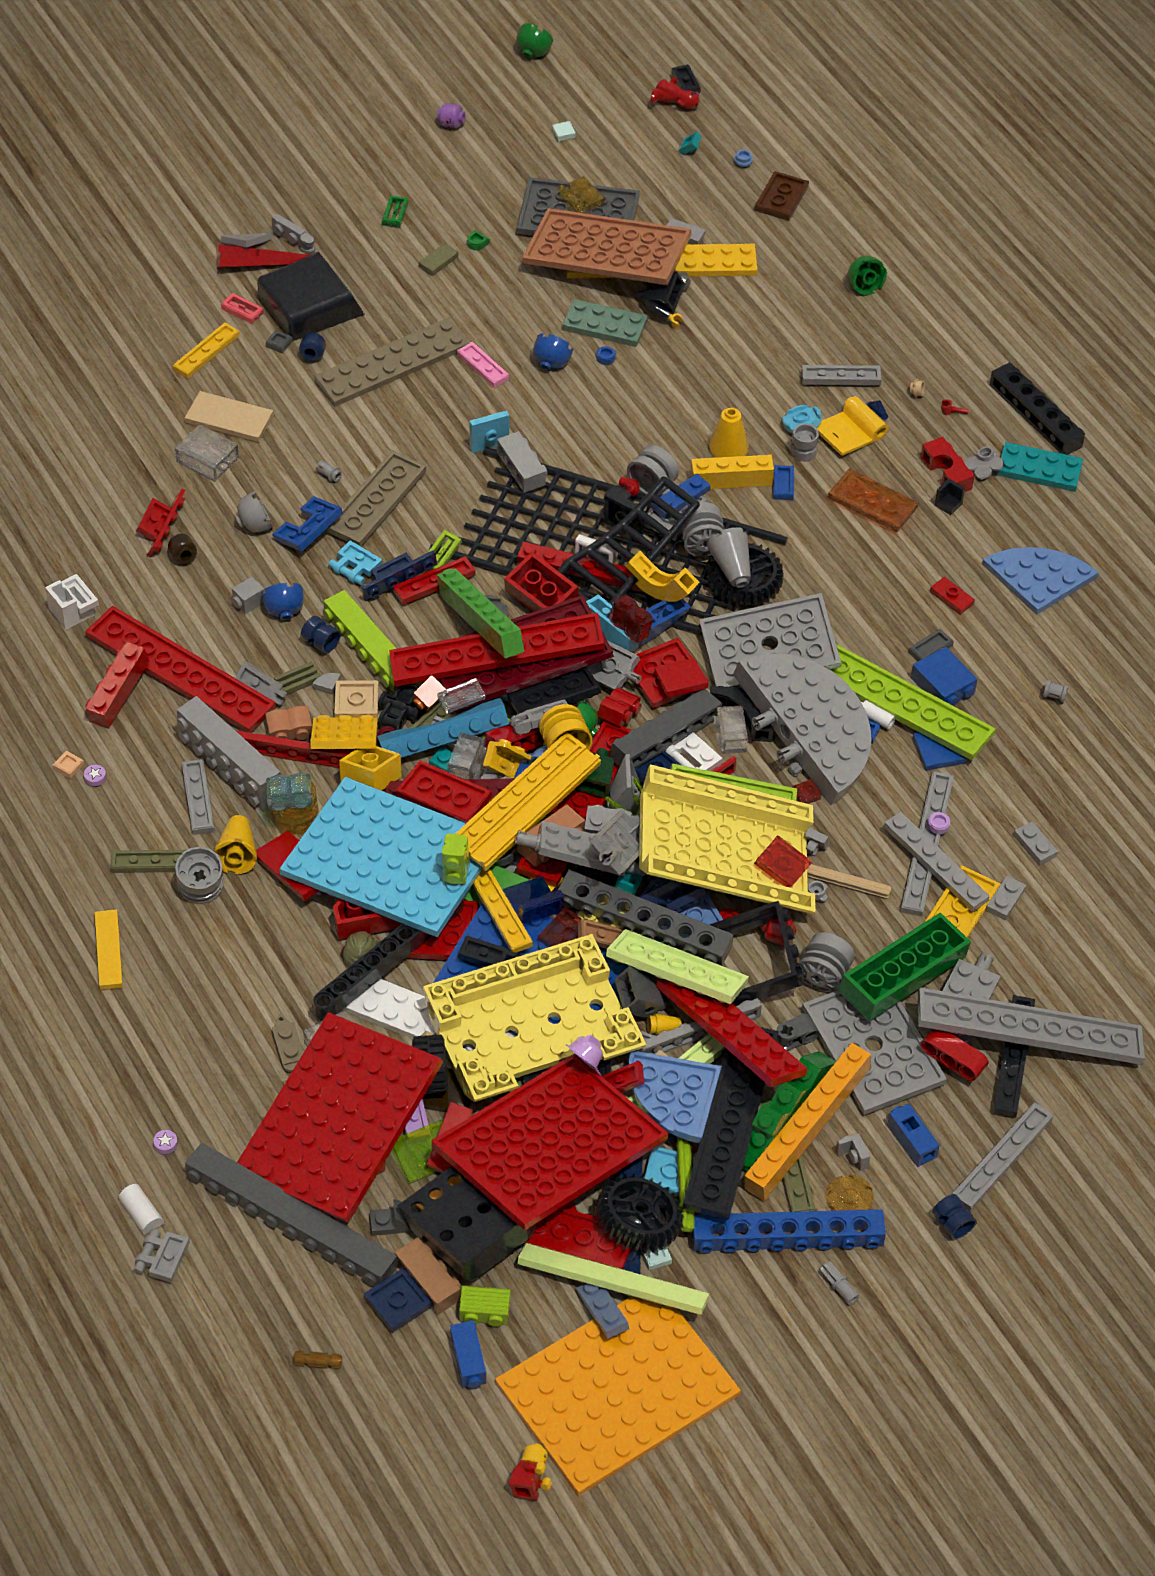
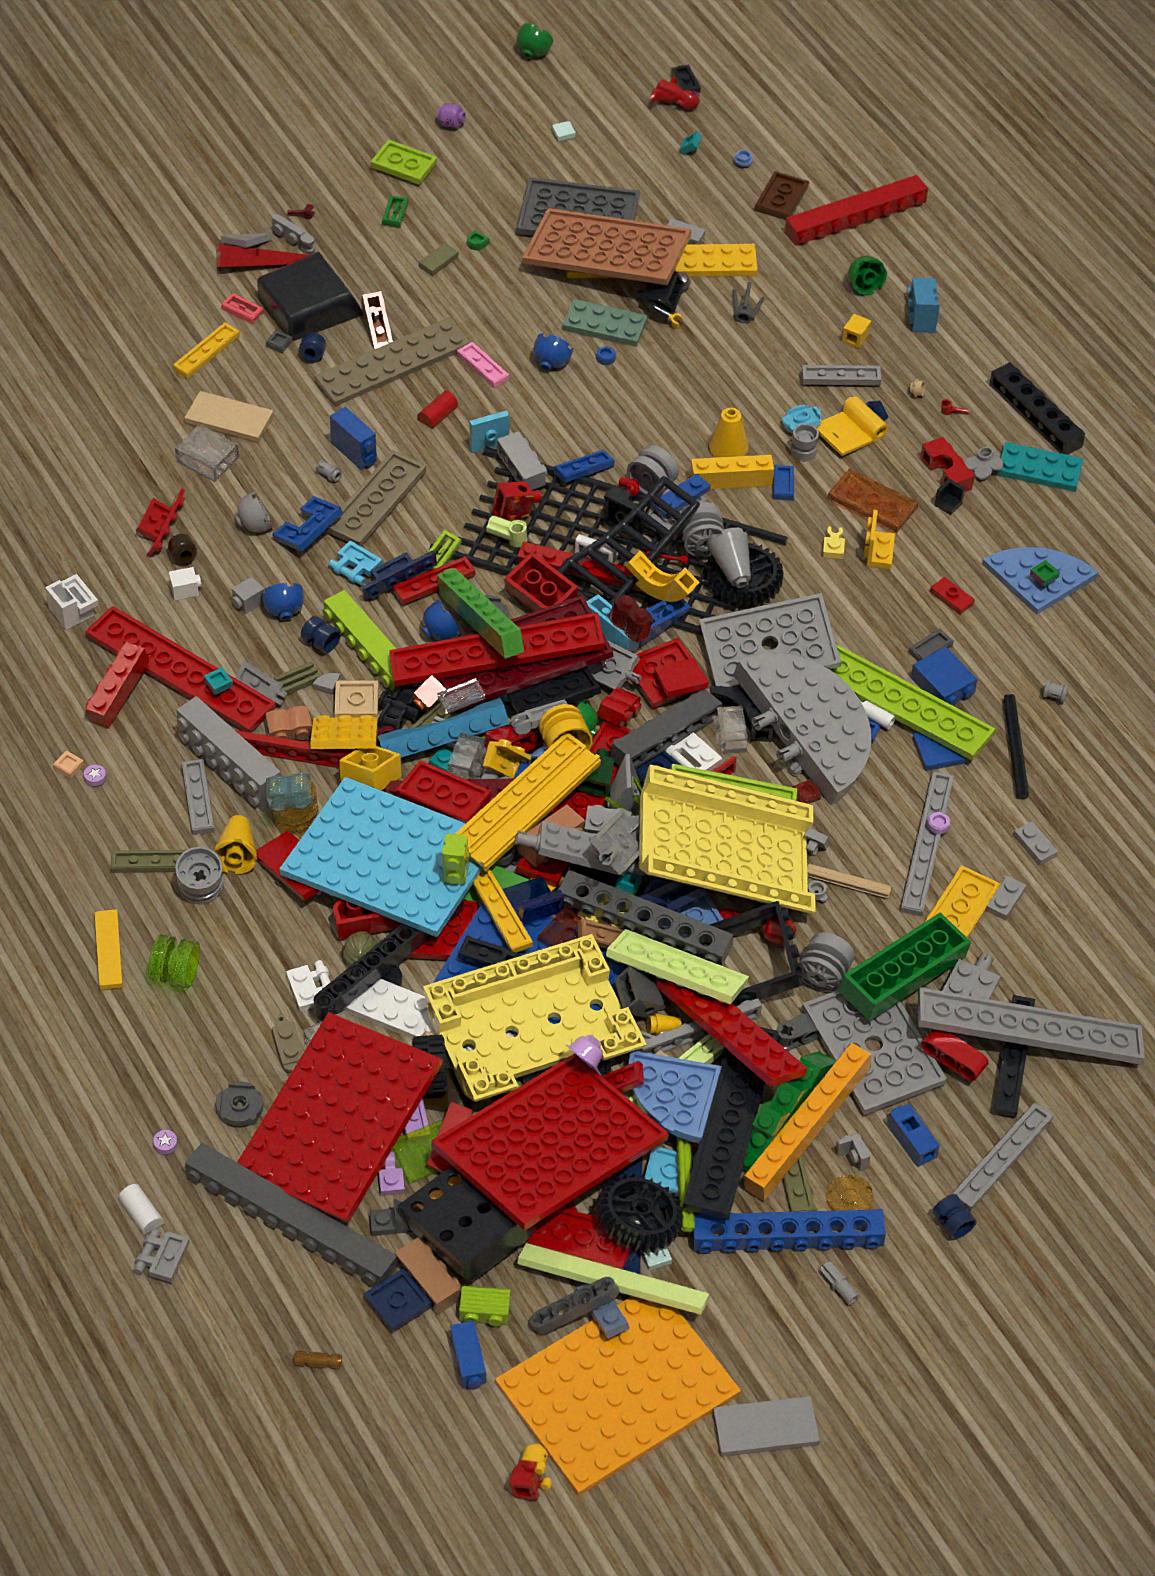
(174, 961): none -> clear neon green wheel
(184, 583): none -> white brick
(218, 681): none -> teal plate
(239, 1115): none -> dark grey plate
(303, 984): none -> white plate
(307, 213): none -> dark red hand
(353, 438): none -> blue brick
(376, 319): none -> slope
(391, 1179): none -> lavender plate
(394, 976): none -> black tile
(403, 162): none -> lime plate
(438, 409): none -> red brick
(439, 623): none -> blue cylinder
(513, 531): none -> yellowish green piece
(514, 500): none -> red torso
(575, 1308): none -> dark grey beam
(584, 466): none -> blue tile
(585, 194): clear yellow plate -> none
(683, 559): none -> red hinge
(744, 312): none -> dark grey plant
(766, 1426): none -> light grey tile
(783, 862): clear red tile -> none
(834, 544): none -> light yellow plate
(856, 210): none -> red brick
(856, 331): none -> yellow brick
(880, 547): none -> yellow bracket
(923, 305): none -> dark azure wedge
(936, 861): light grey plate -> none
(1016, 746): none -> black axle
(1044, 573): none -> green plate

